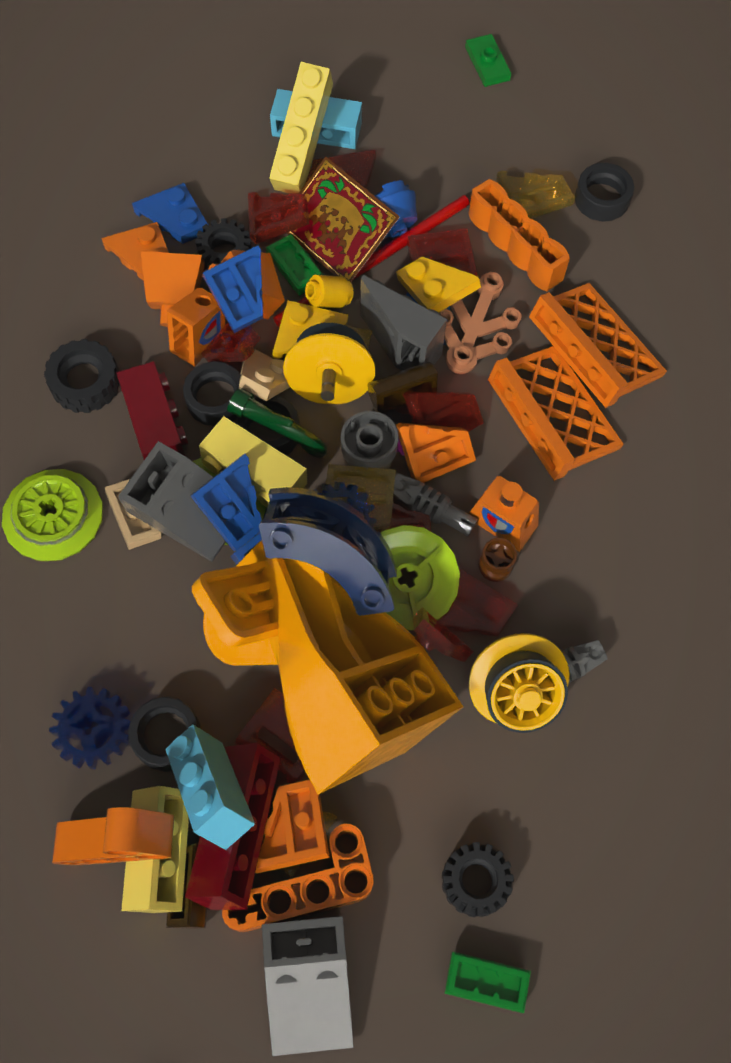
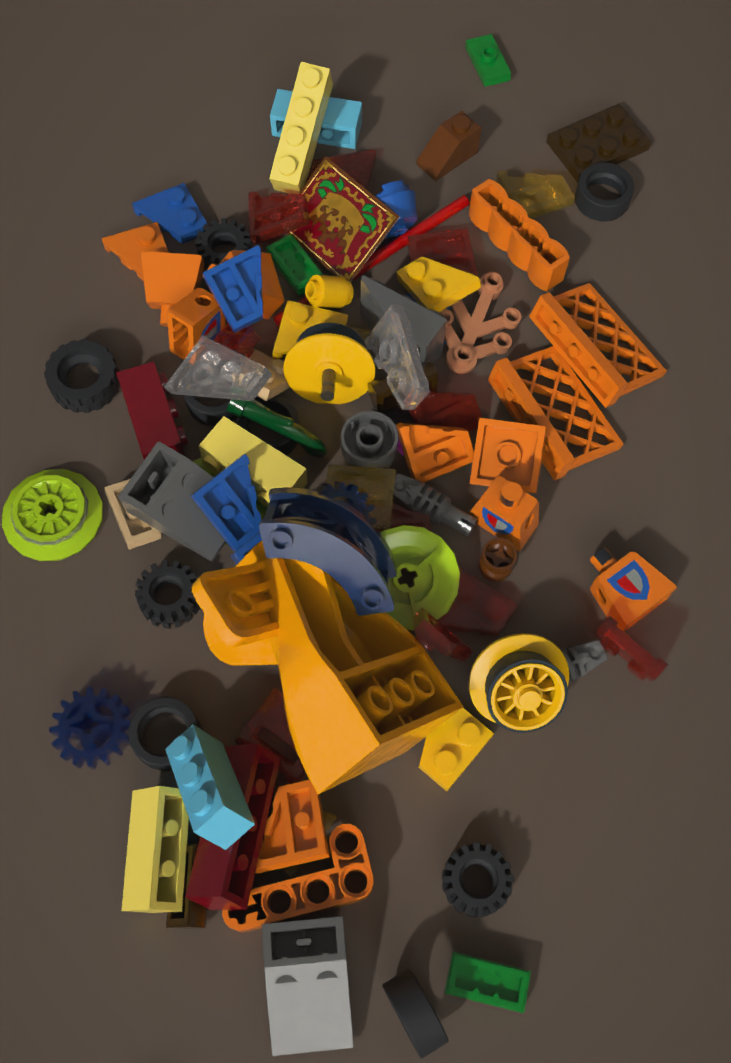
(119, 837): orange beam -> none
(157, 578): none -> black tyre
(218, 373): none -> clear wing
(399, 357): none -> clear wing
(415, 1013): none -> black tyre
(450, 146): none -> reddish brown slope
(453, 748): none -> yellow wing
(508, 451): none -> orange plate
(600, 138): none -> dark brown plate
(628, 587): none -> orange torso
(639, 661): none -> clear red plate

